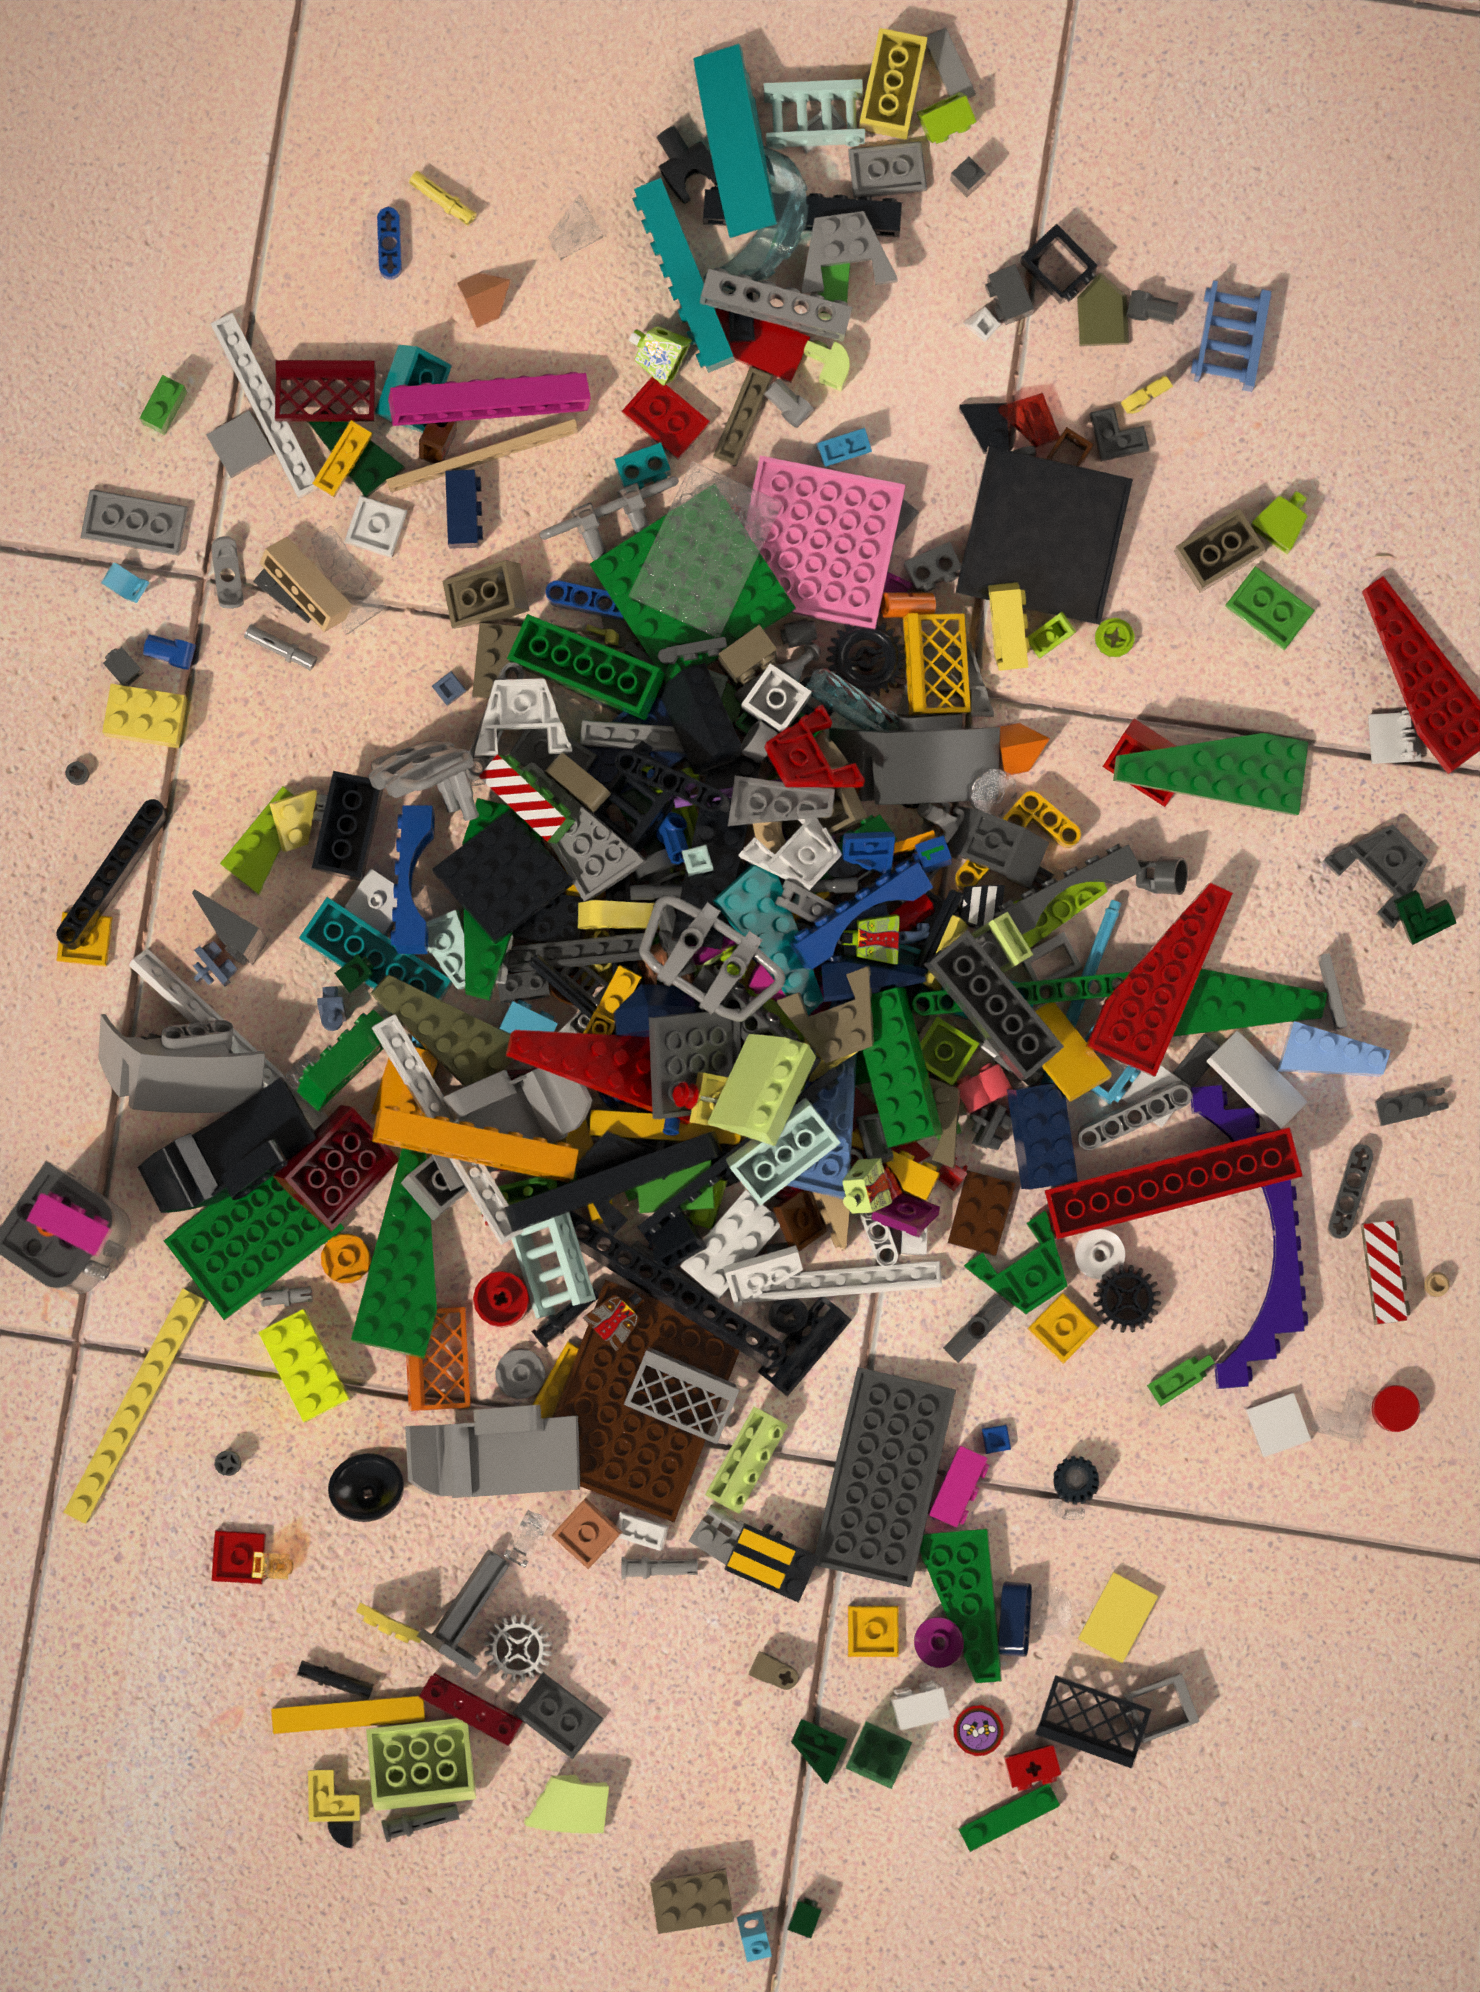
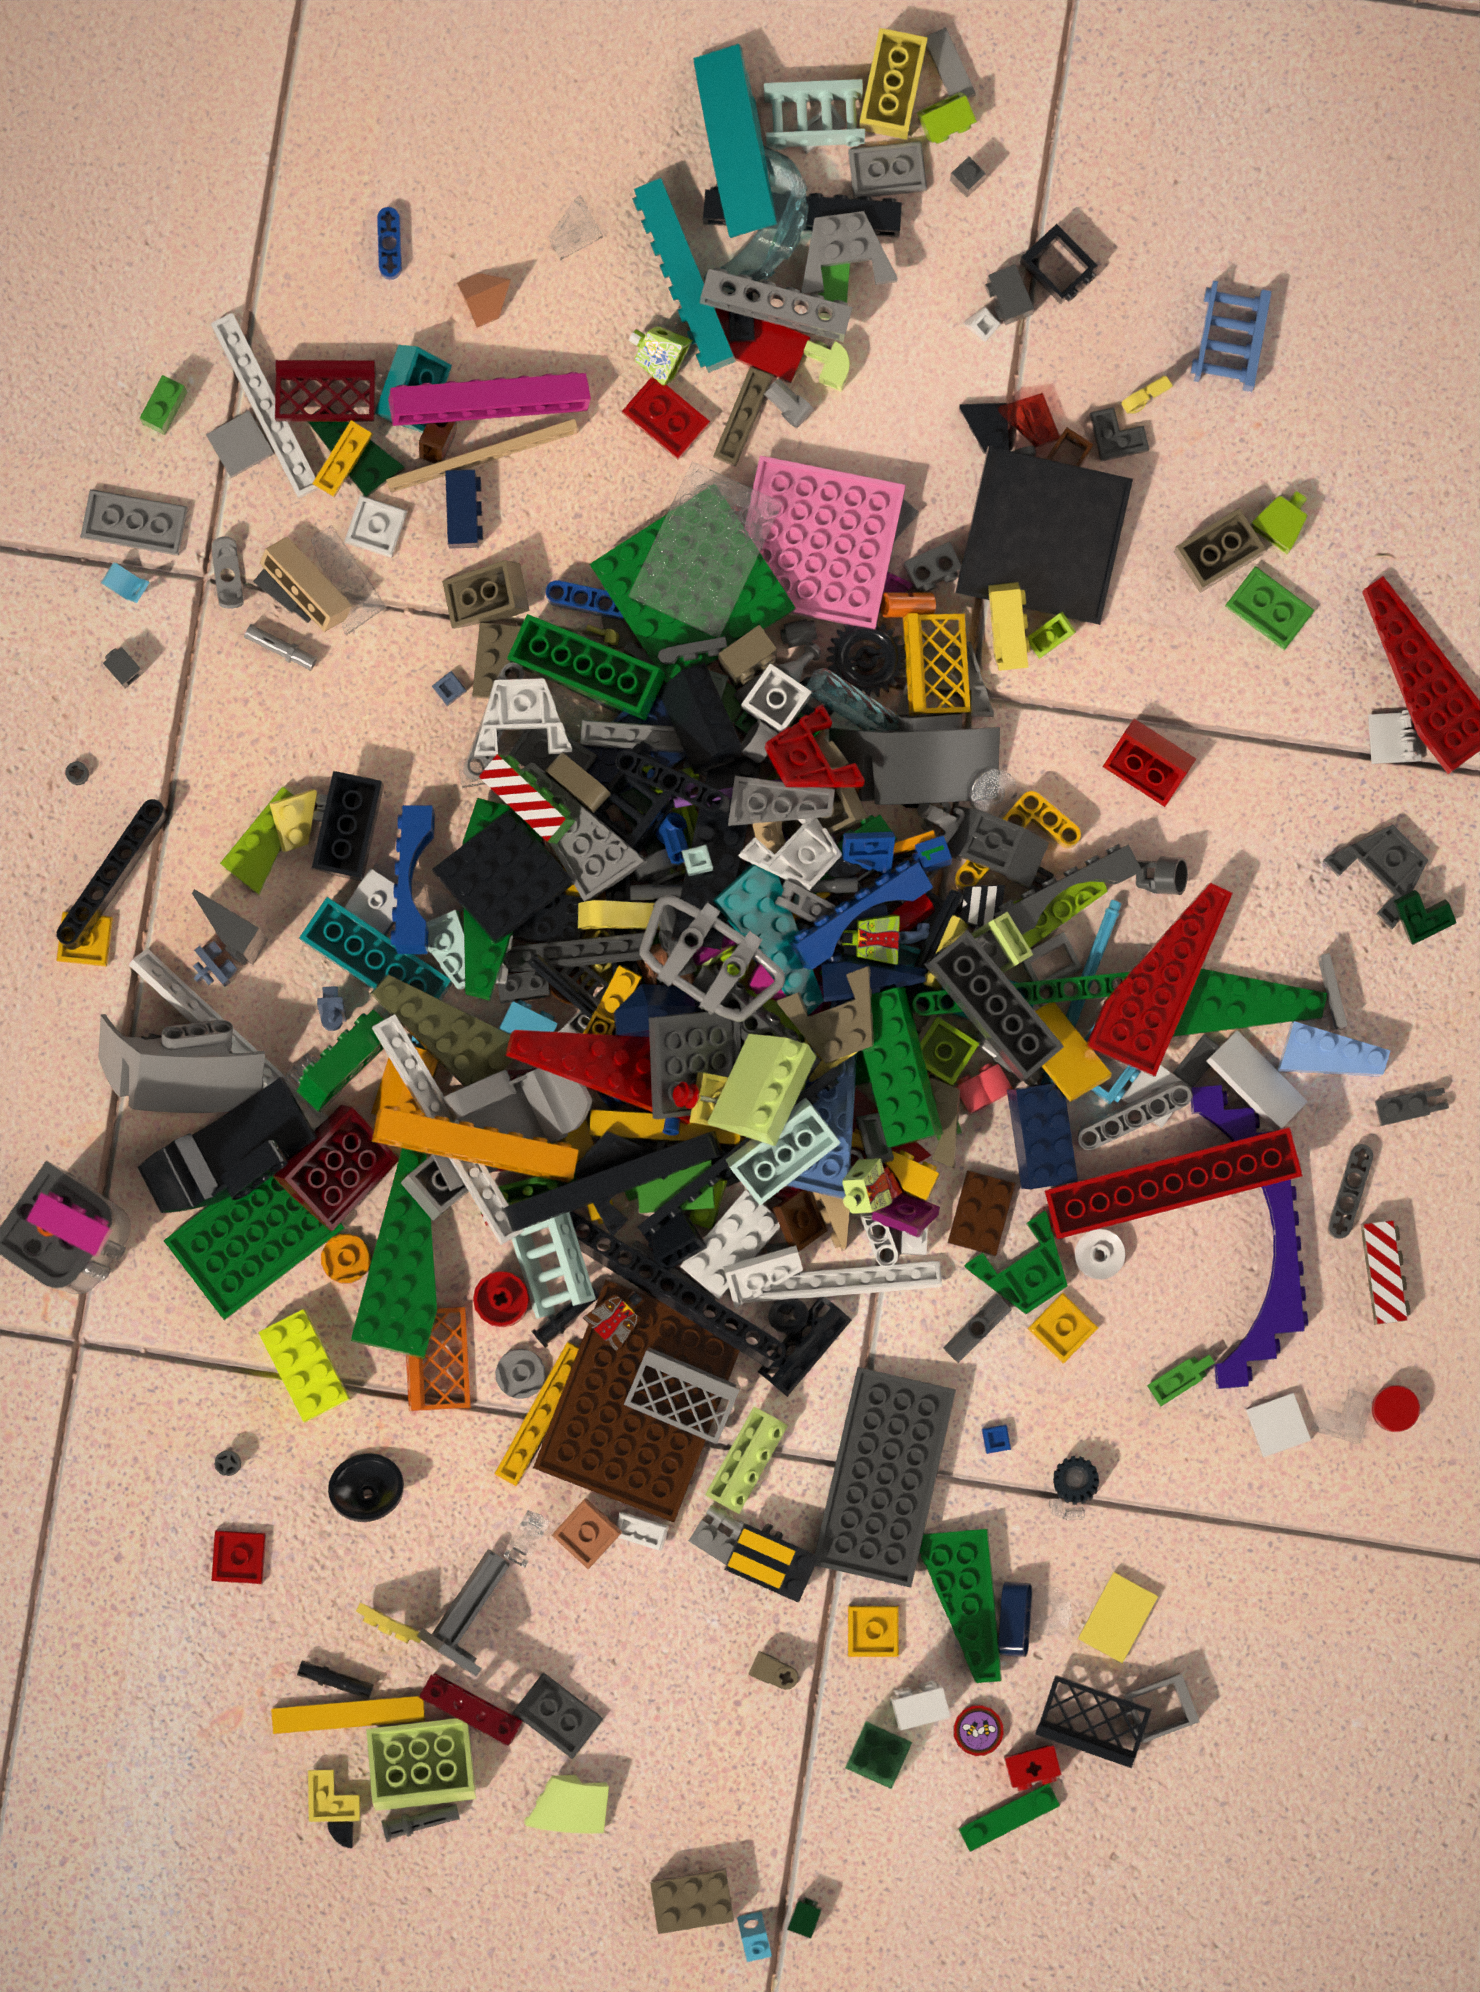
(134, 1406): light yellow plate -> none
(144, 715): light yellow brick -> none
(176, 653): blue piece -> none
(265, 1563): clear yellow brick -> none
(286, 1296): light grey pin -> none
(355, 973): dark green bracket -> none
(424, 767): light grey piece -> none
(451, 204): light yellow pin -> none
(496, 1455): light grey beam -> none
(502, 1664): white gear -> none
(587, 521): light grey piece -> none
(640, 461): teal brick -> none
(646, 1568): light grey pin -> none
(683, 162): black connector -> none
(819, 1748): dark green wing -> none
(844, 447): dark azure hinge -> none
(927, 1643): magenta dish -> none
(952, 1176): red tile -> none
(959, 1487): dark pink brick -> none
(986, 1125): dark grey hips -> none
(1020, 747): orange slope -> none
(1102, 314): olive tile -> none
(1124, 632): lime gear -> none
(1136, 1307): black gear -> none
(1145, 306): dark grey piece -> none
(1243, 770): green wing -> none
(1436, 1284): tan plate -> none

